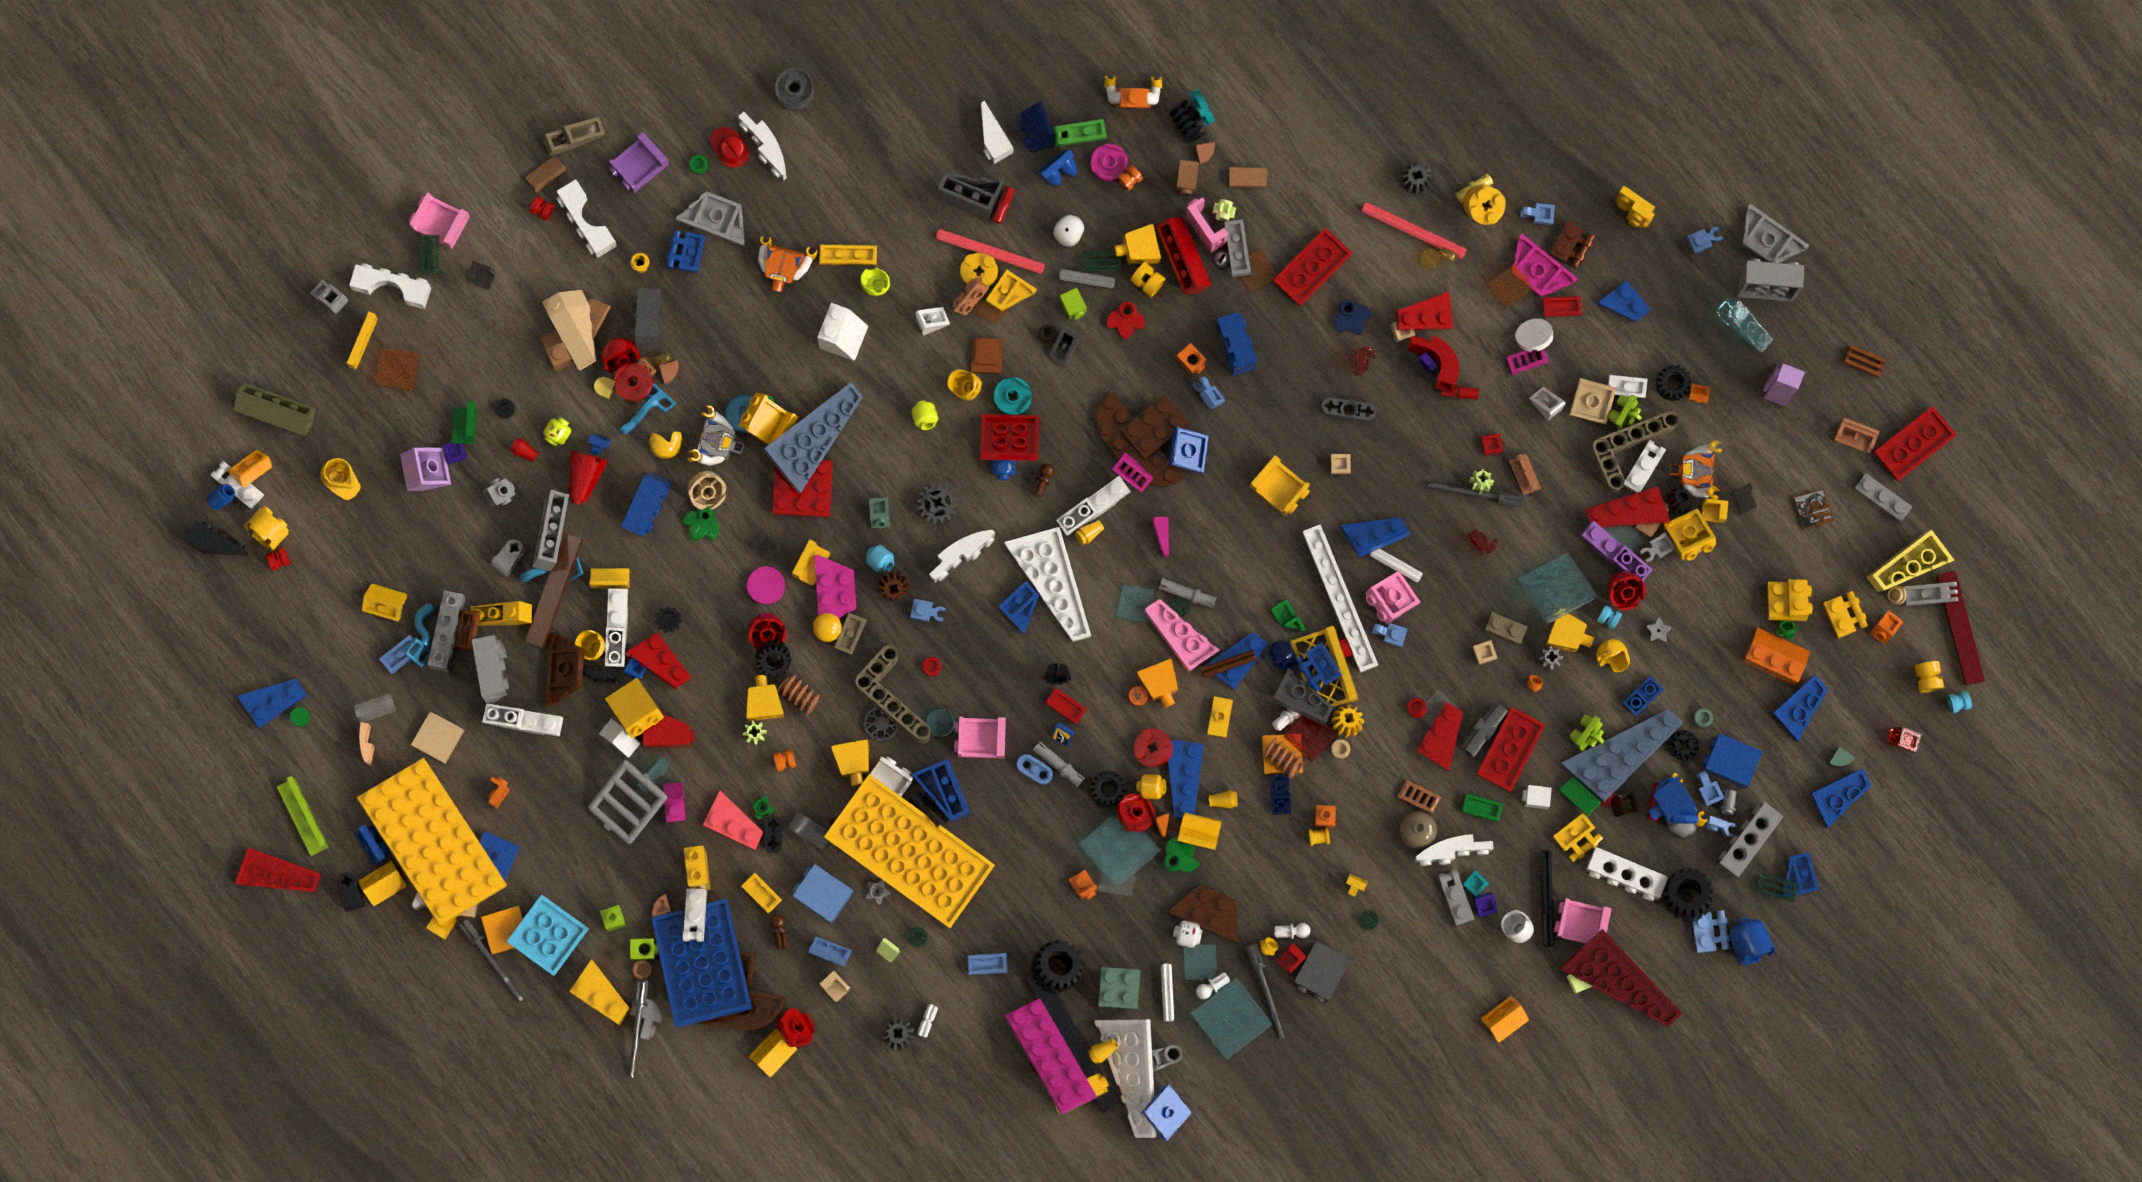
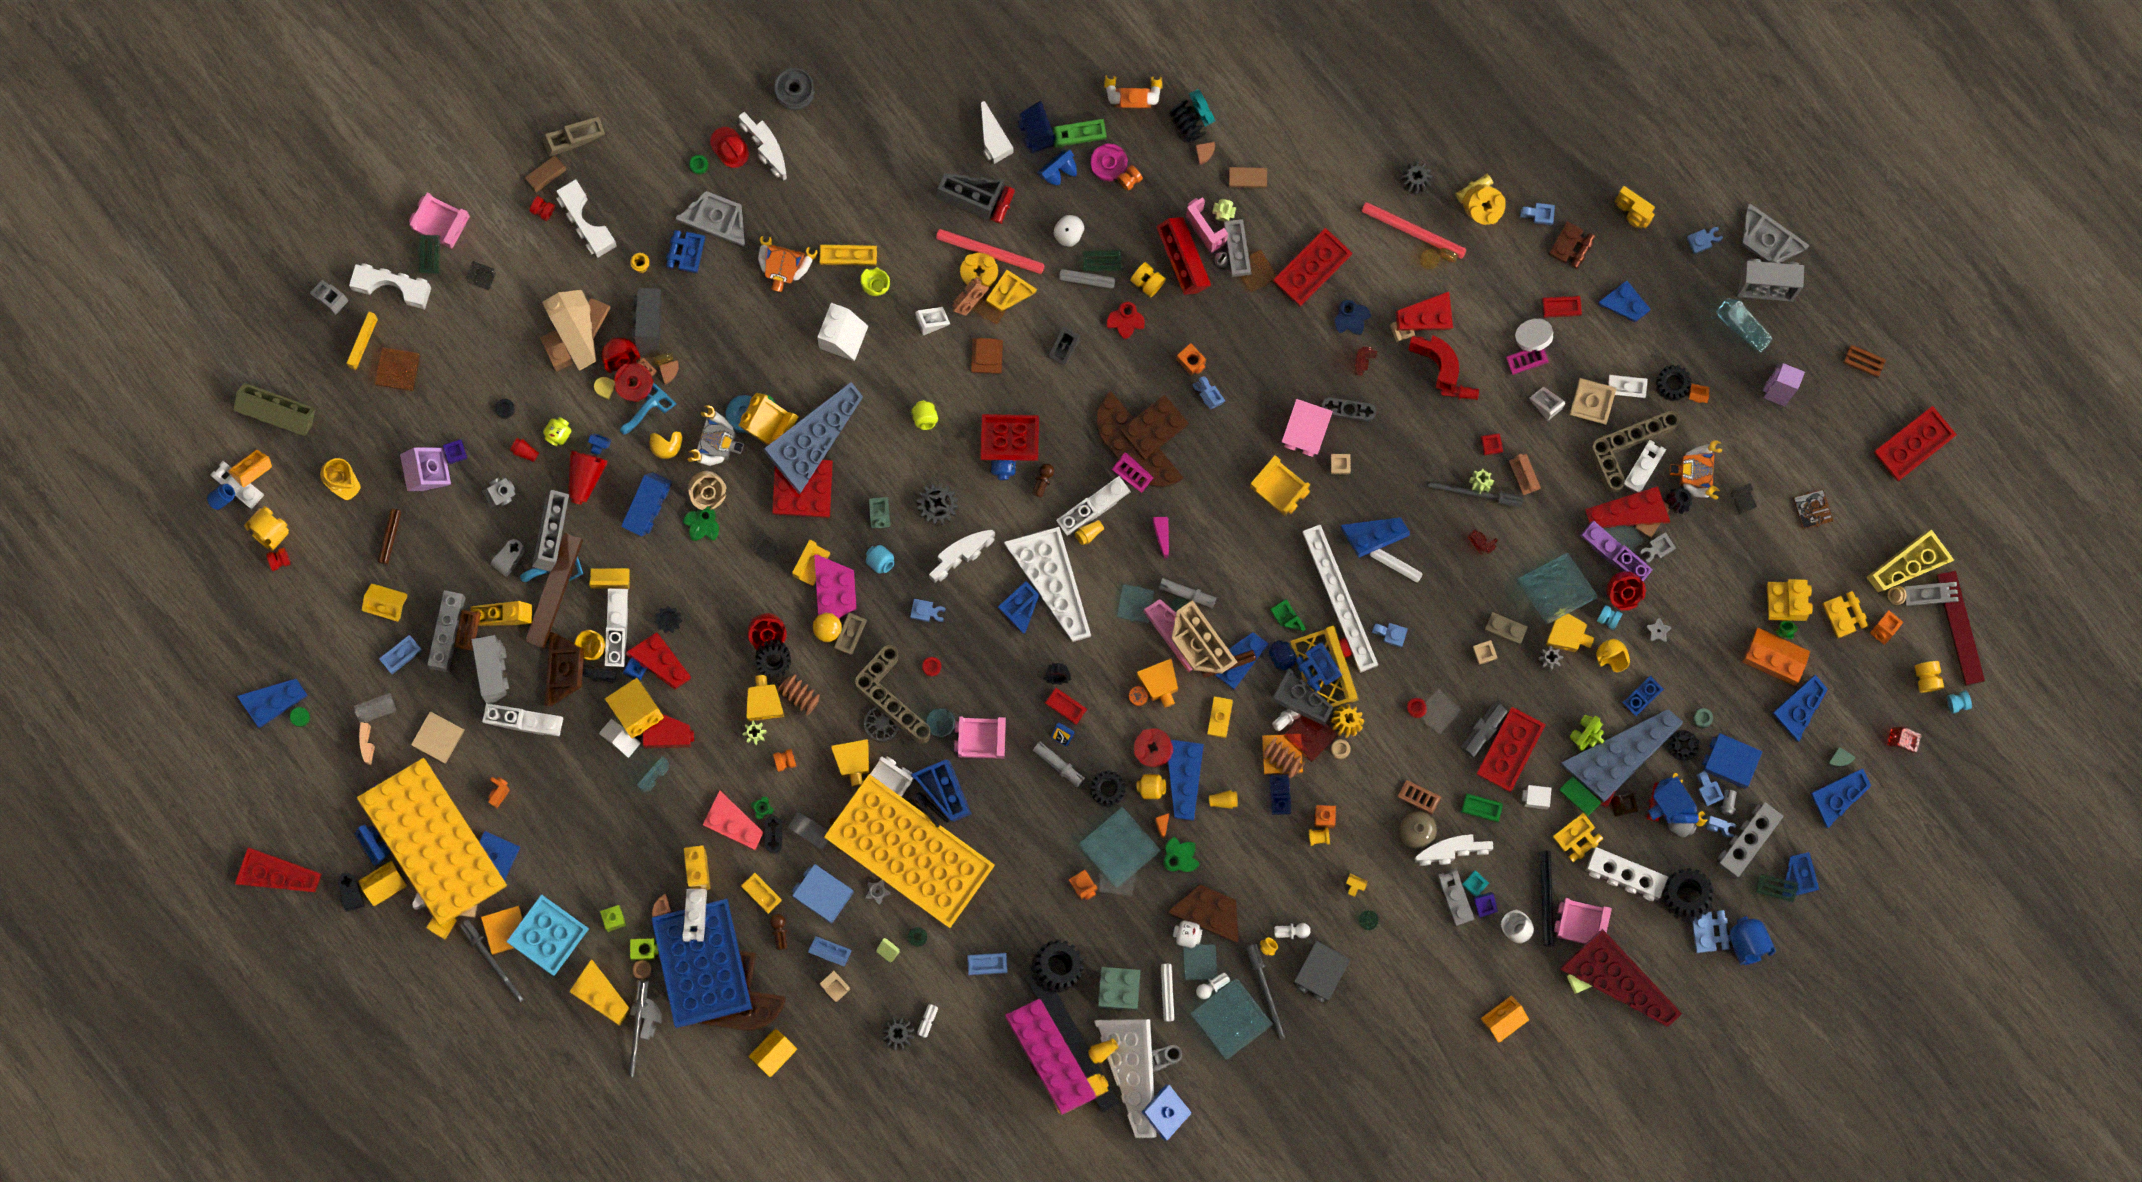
(209, 542): black slope -> none
(302, 816): lime fence -> none
(389, 536): none -> reddish brown axle
(423, 612): dark azure piece -> none
(464, 424): green panel -> none
(638, 163): medium lavender panel -> none
(650, 810): light grey bar -> none
(674, 803): dark pink slope -> none
(766, 585): dark pink tile -> none
(787, 1025): red plate -> none
(892, 591): reddish brown gear -> none
(964, 384): yellow helmet -> none
(1008, 386): teal plate -> none
(1035, 769): medium blue plate -> none
(1047, 328): dark brown plate -> none
(1073, 304): lime brick -> none
(1128, 819): red plate -> none
(1140, 246): yellow torso -> none
(1187, 177): medium nougat slope -> none
(1188, 450): plate -> none
(1199, 831): yellow panel -> none
(1200, 642): none -> tan wedge
(1236, 343): blue wedge -> none
(1291, 958): red panel -> none
(1306, 427): none -> bright pink panel
(1391, 597): bright pink plate -> none
(1428, 364): dark purple tile -> none
(1442, 736): red wing -> none
(1510, 285): clear orange piece -> none
(1534, 683): orange hinge -> none
(1541, 269): dark pink wing -> none
(1622, 418): lime hips -> none
(1690, 535): yellow plate -> none
(1715, 510): yellow panel -> none
(1856, 435): nougat hinge -> none
(1883, 498): light grey plate -> none

